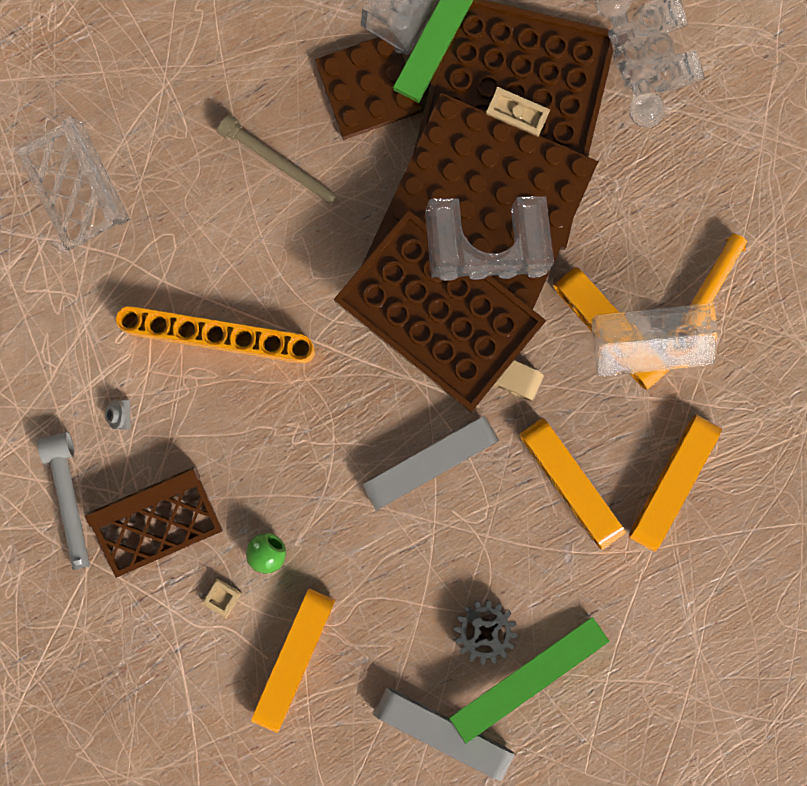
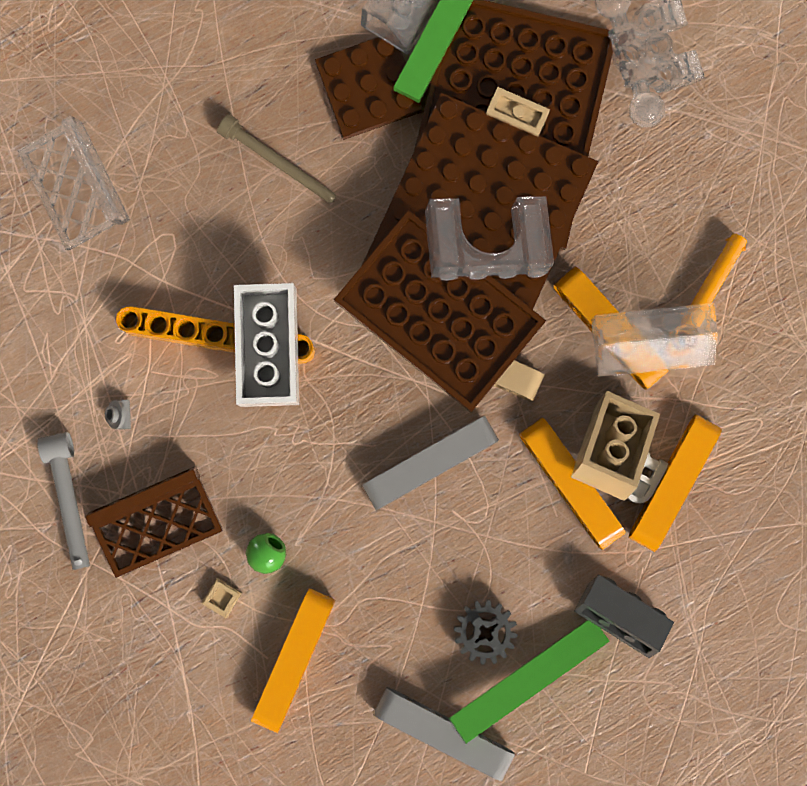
(266, 345): none -> white brick
(615, 446): none -> tan brick
(624, 616): none -> dark grey brick
(648, 485): none -> white plate

